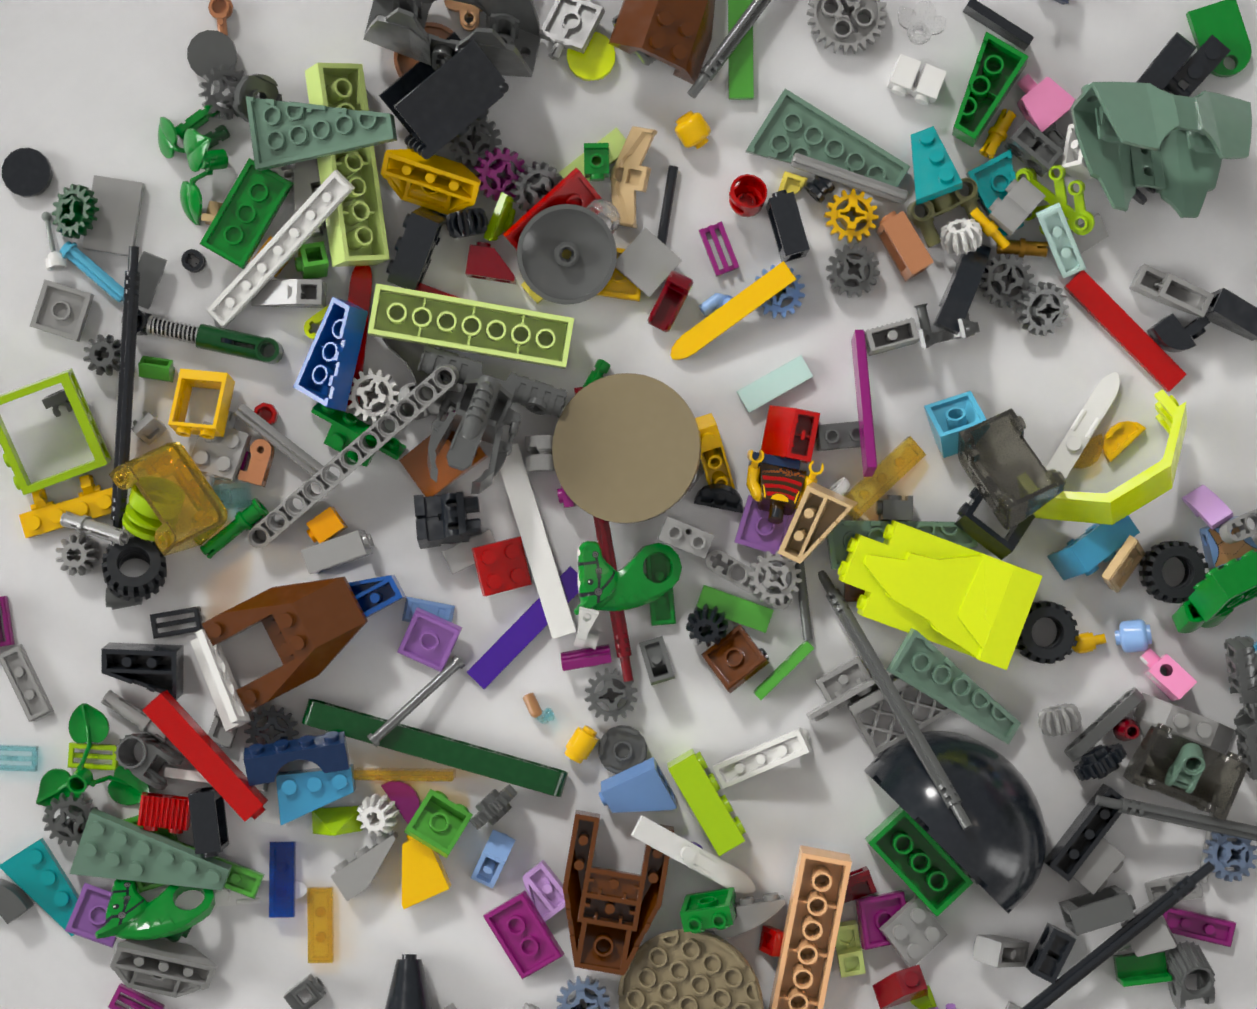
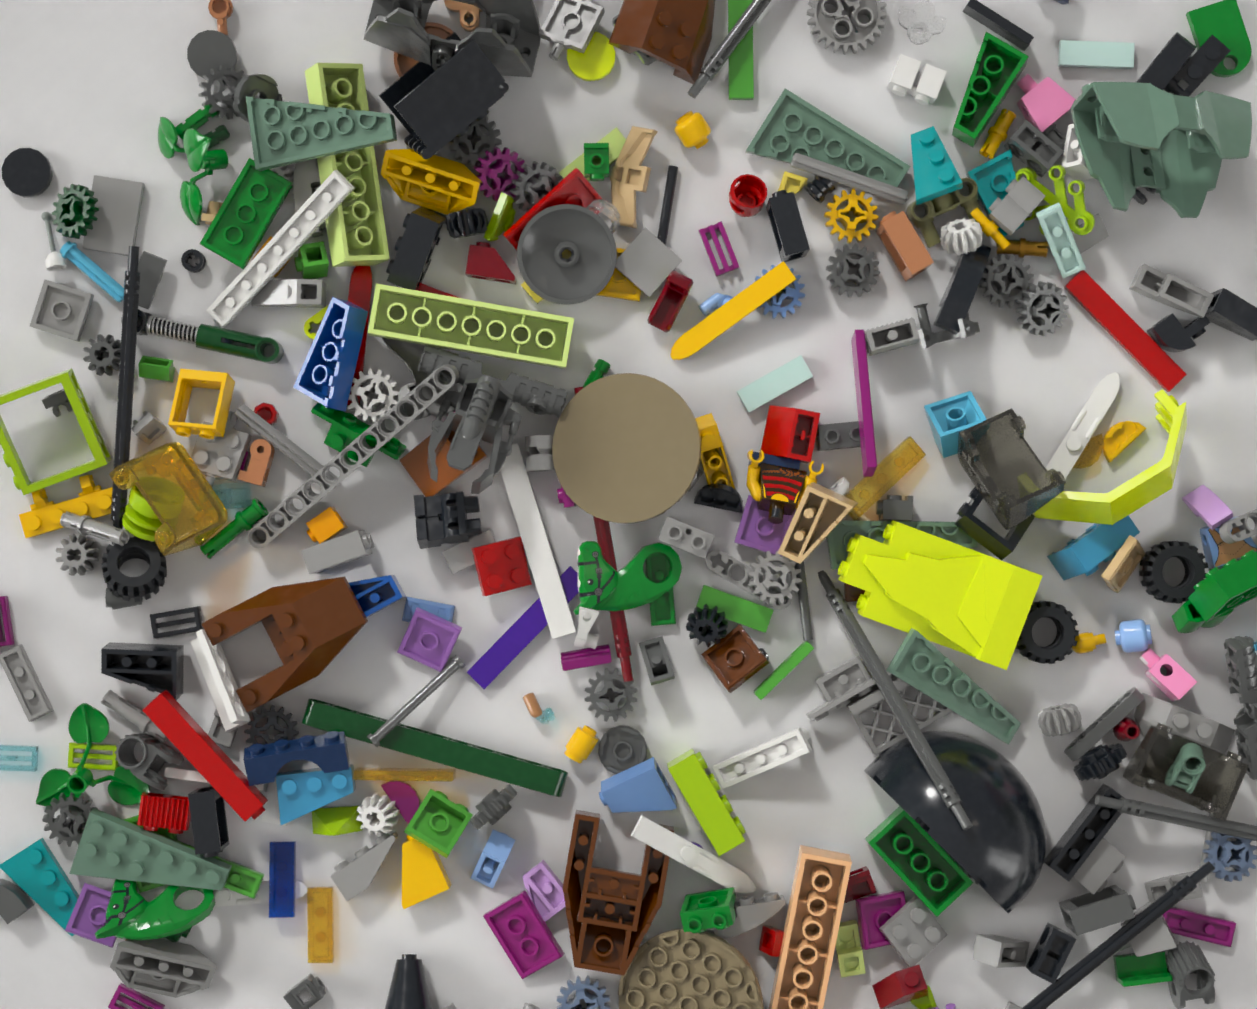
(1096, 54): none -> light aqua tile

